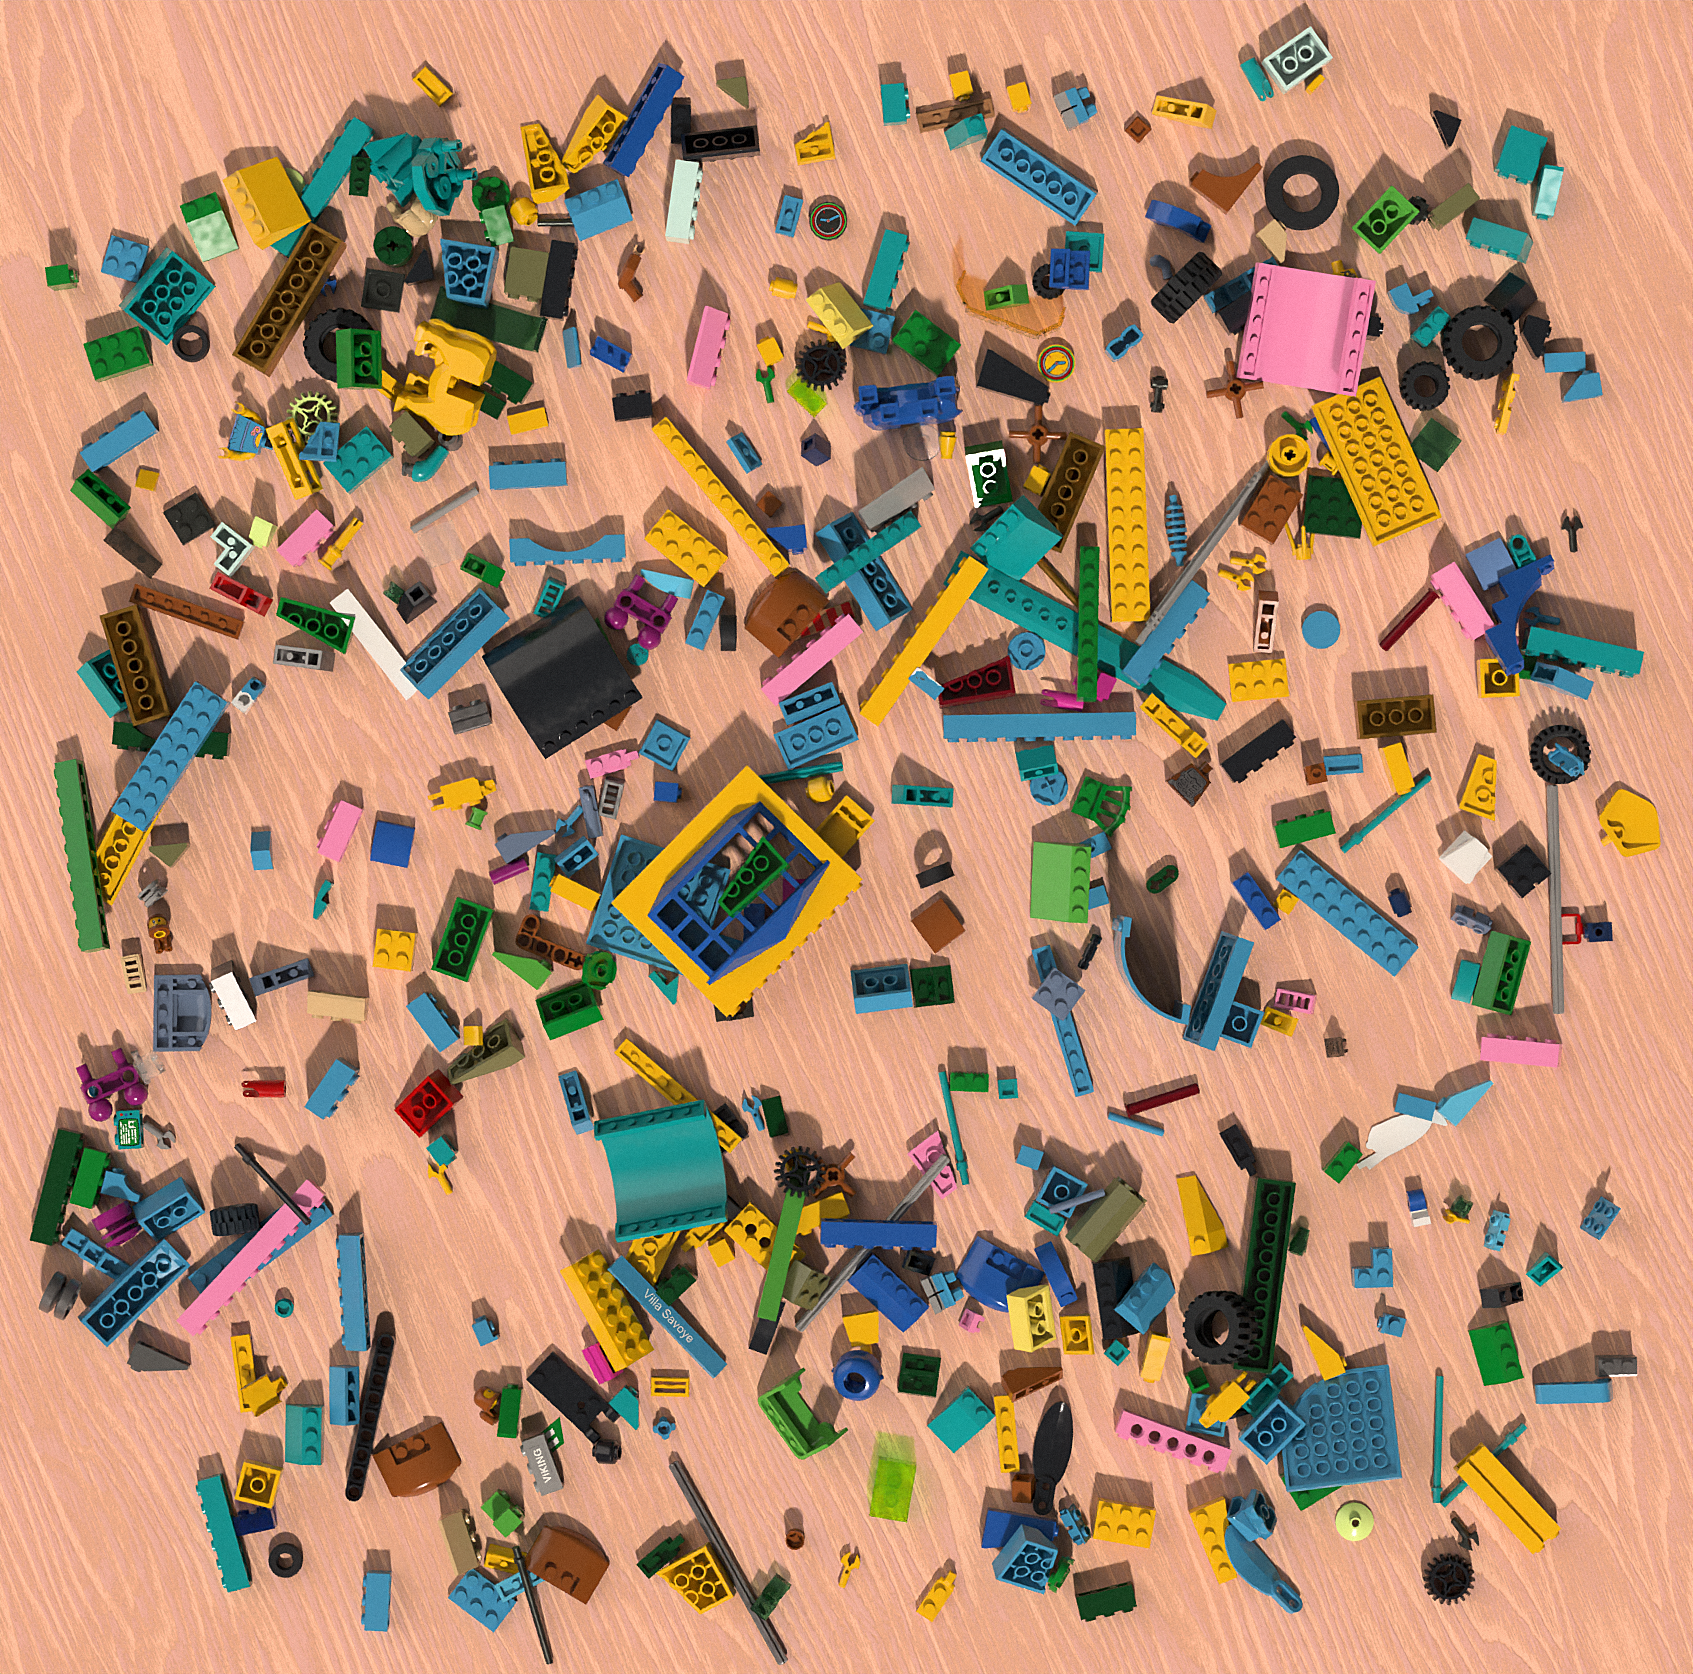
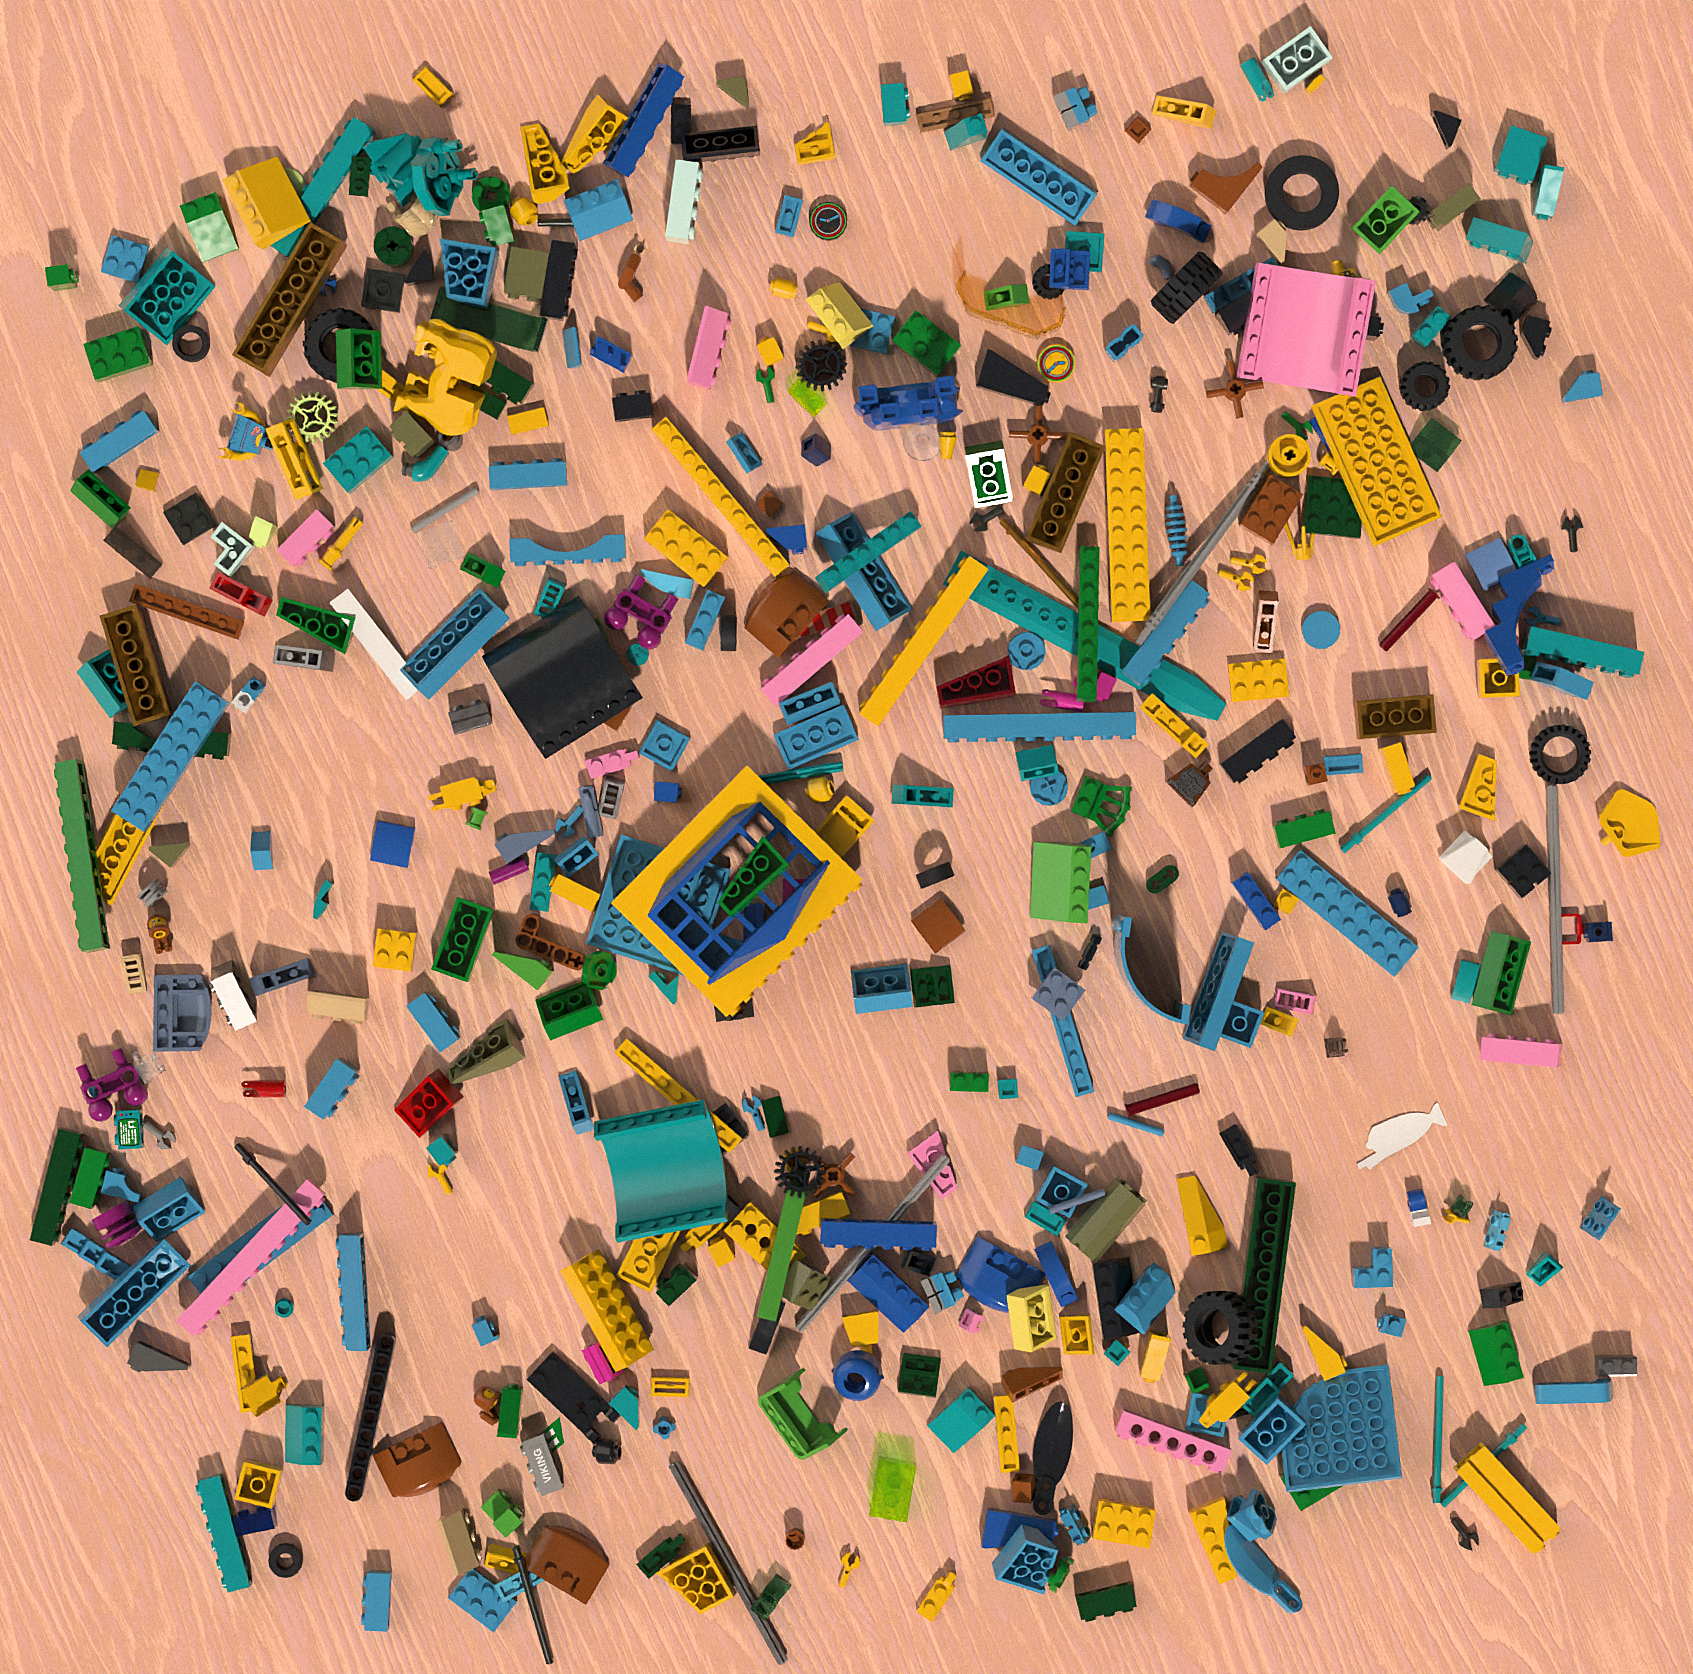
(58, 1295): flat silver wheel -> none
(235, 1219): black wheel -> none
(323, 443): dark azure wing -> none
(339, 830): bright pink brick -> none
(344, 1395): dark azure brick -> none
(394, 592): clear green wheel -> none
(415, 602): black slope -> none
(473, 1035): yellow tile -> none
(667, 1317): dark azure tile -> none
(885, 270): teal brick -> none
(897, 500): light grey slope -> none
(926, 683): dark azure sticker -> none
(961, 1164): teal bar -> none
(1017, 539): teal slope -> none
(1019, 97): yellow brick -> none
(1299, 1242): clear green cone -> none
(1342, 1162): green brick -> none
(1349, 1513): yellowish green dish -> none
(1415, 1107): dark azure tile -> none
(1447, 1586): black gear -> none
(1460, 1103): medium azure slope -> none
(1479, 923): sand blue hinge -> none
(1501, 422): yellow wing -> none
(1565, 362): dark azure slope -> none
(1572, 764): dark azure hinge -> none

